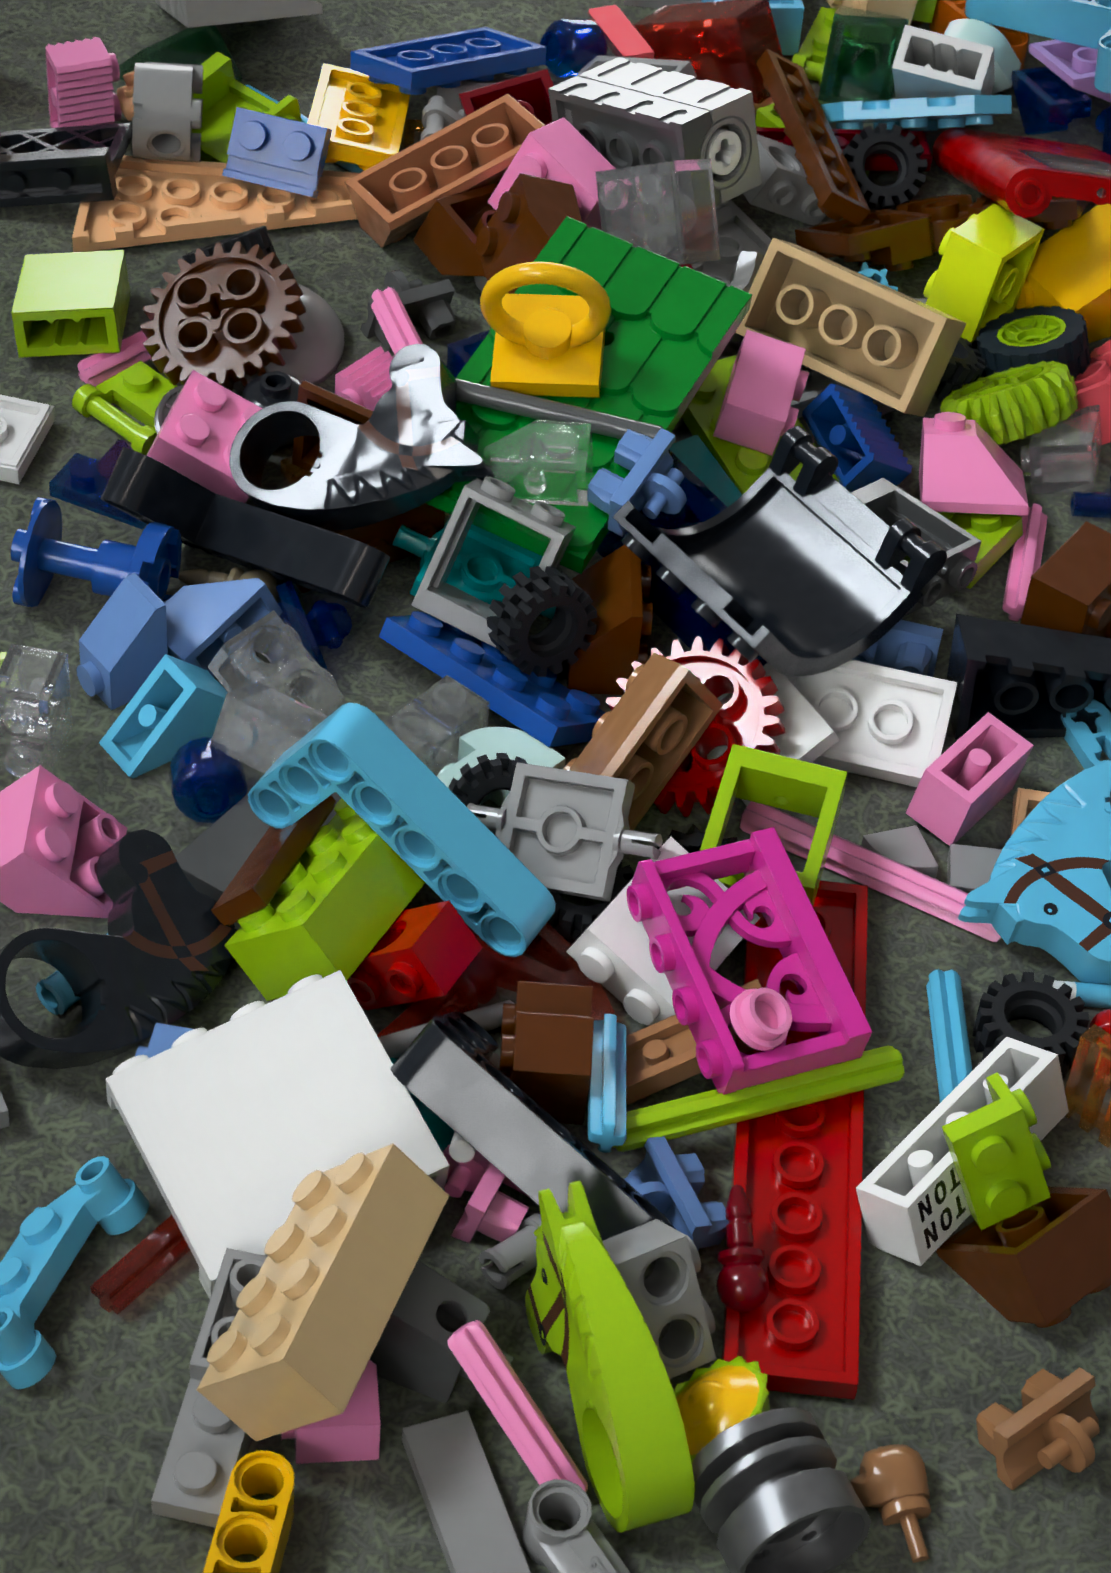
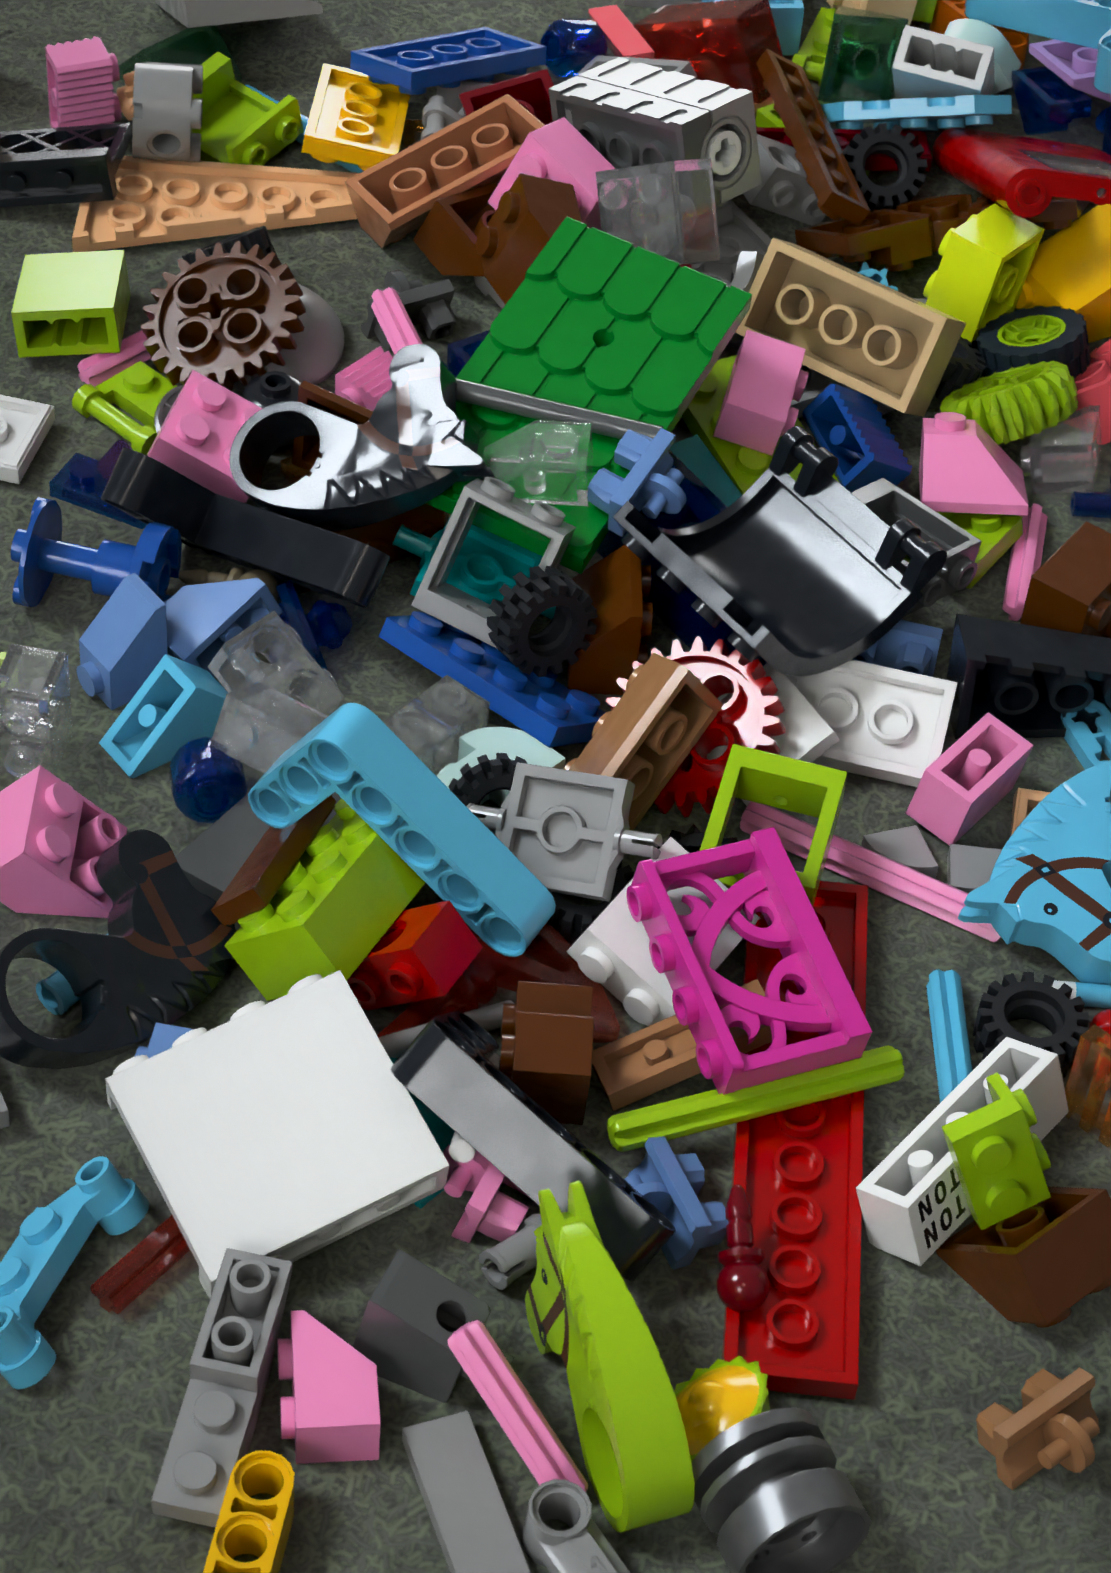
(277, 152): plate -> none
(323, 1293): tan brick -> none
(546, 340): yellow tile -> none
(608, 1084): medium azure axle -> none
(668, 1293): light grey brick -> none
(761, 1018): bright pink plate -> none
(897, 1485): medium nougat piece -> none

